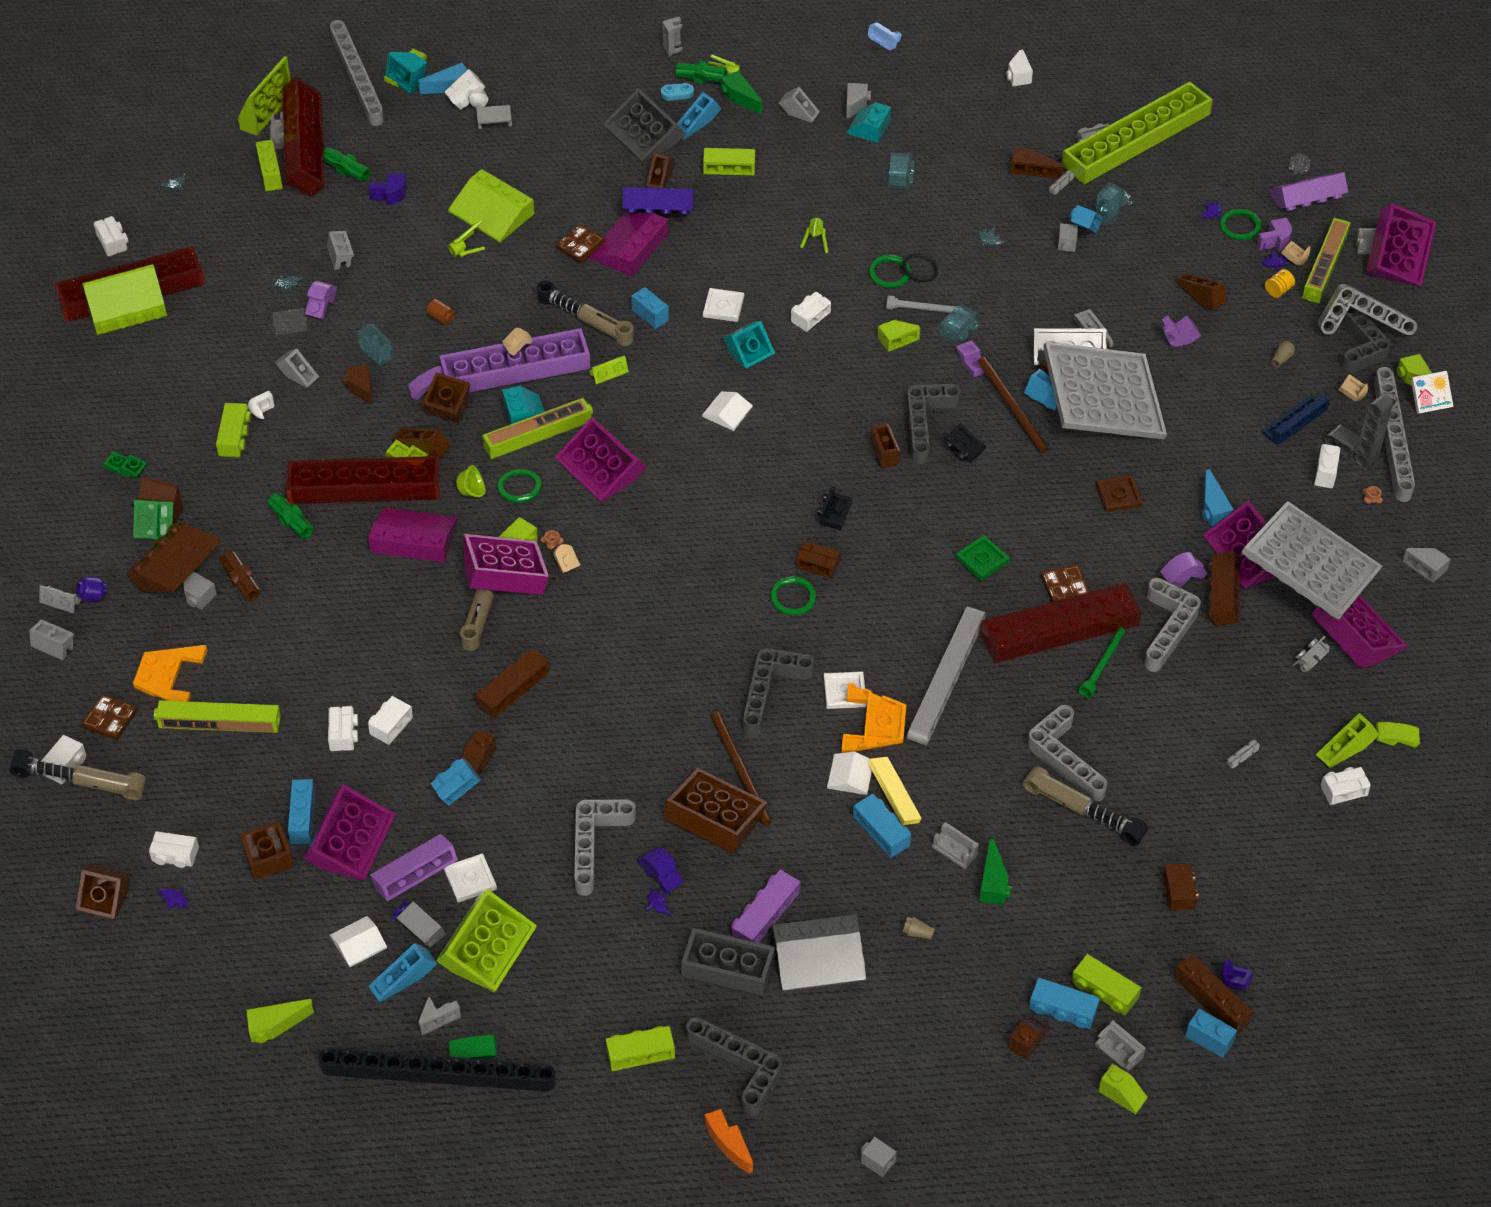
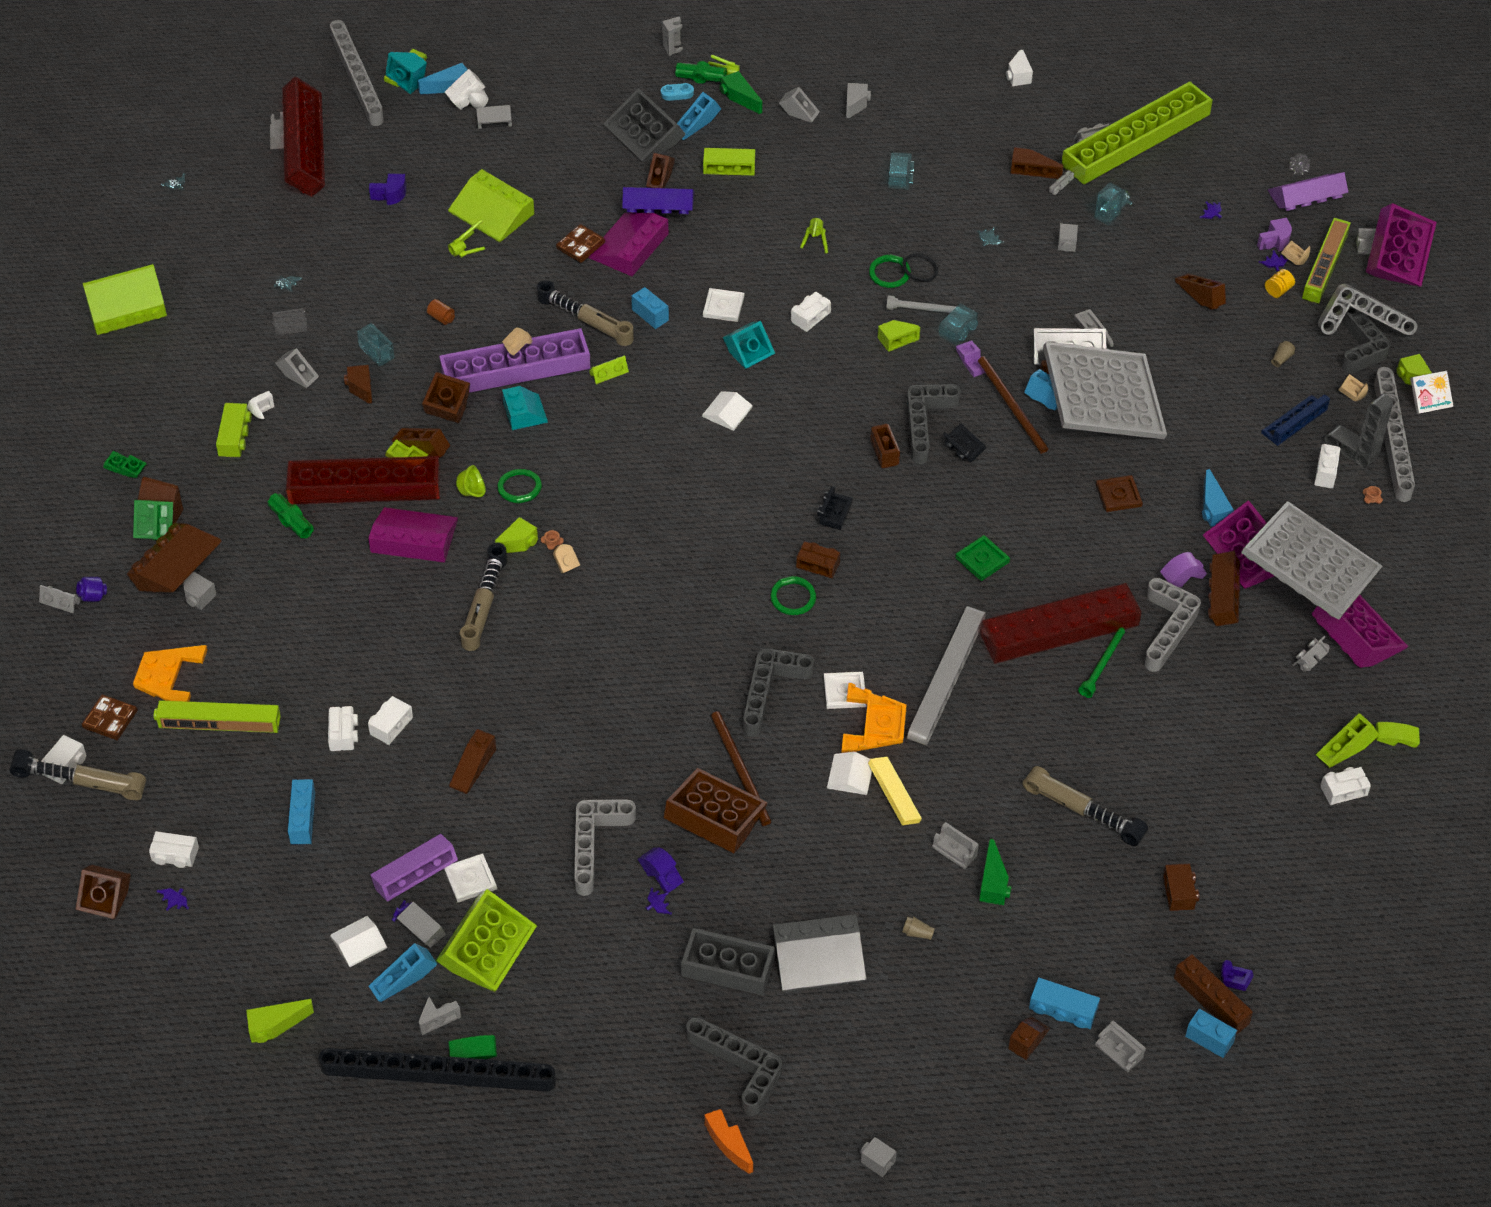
(51, 639): light grey hinge -> none
(111, 236): white brick -> none
(174, 271): clear red brick -> none
(240, 575): reddish brown piece -> none
(265, 100): lime slope -> none
(266, 850): reddish brown brick -> none
(269, 165): lime brick -> none
(319, 296): medium lavender brick -> none
(339, 248): light grey hinge -> none
(346, 164): green piece -> none
(349, 834): magenta slope -> none
(422, 382): medium lavender slope -> none
(455, 781): dark azure brick -> none
(504, 564): magenta slope -> none
(512, 683): reddish brown brick -> none
(537, 428): brick -> none
(599, 461): magenta slope -> none
(640, 1048): lime brick -> none
(766, 907): medium lavender brick -> none
(871, 122): teal slope -> none
(882, 825): dark azure brick -> none
(884, 36): light blue piece -> none
(1047, 734): light grey beam -> none
(1064, 582): reddish brown tile -> none
(1086, 218): dark azure brick -> none
(1106, 984): lime brick -> none
(1122, 1089): lime slope -> none
(1180, 333): medium lavender brick -> none
(1243, 212): green piece -> none
(1243, 753): light grey axle -> none
(1427, 562): light grey slope -> none

